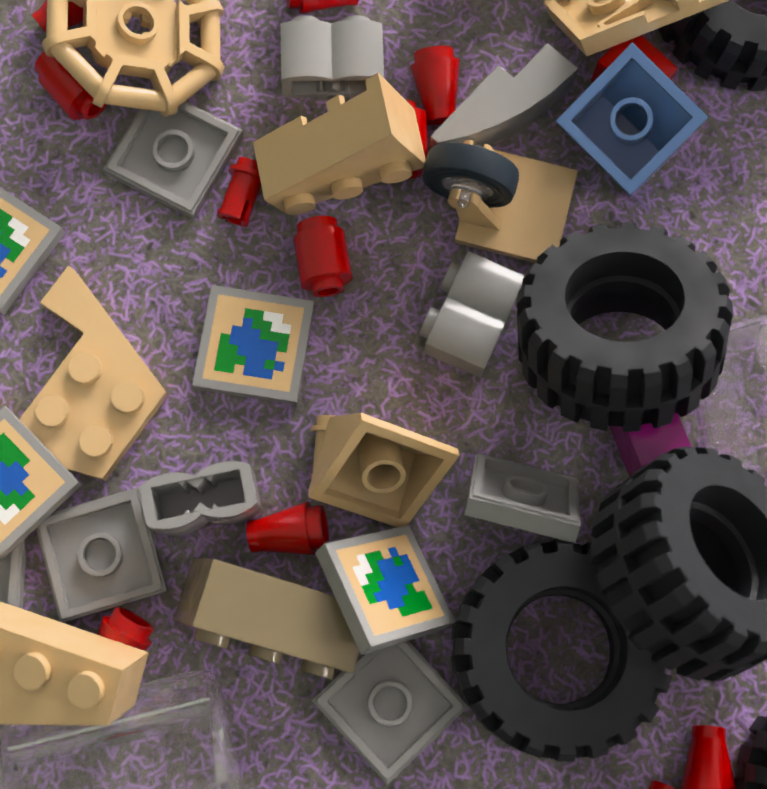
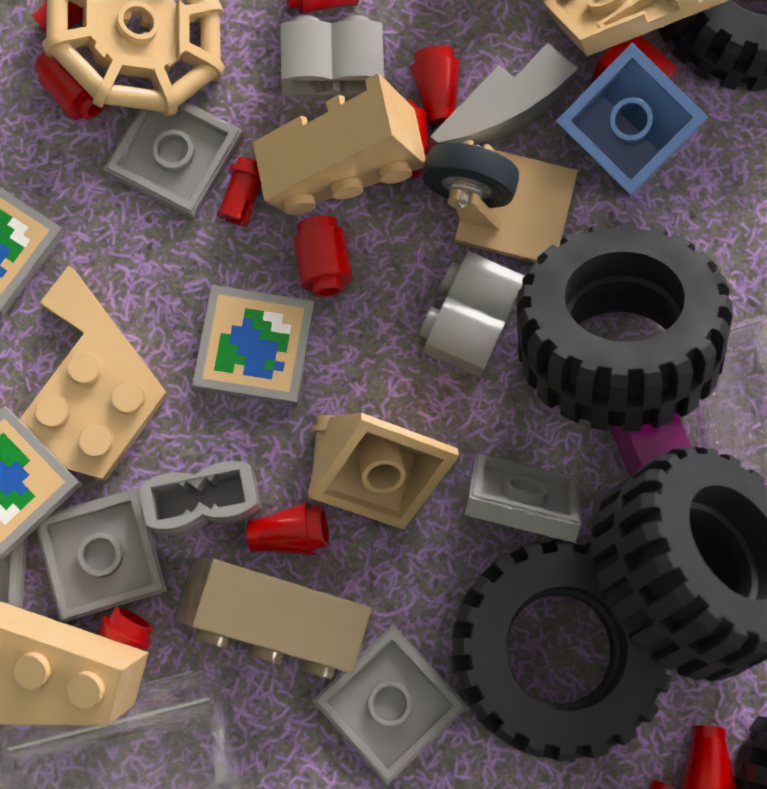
(384, 588): tile -> none

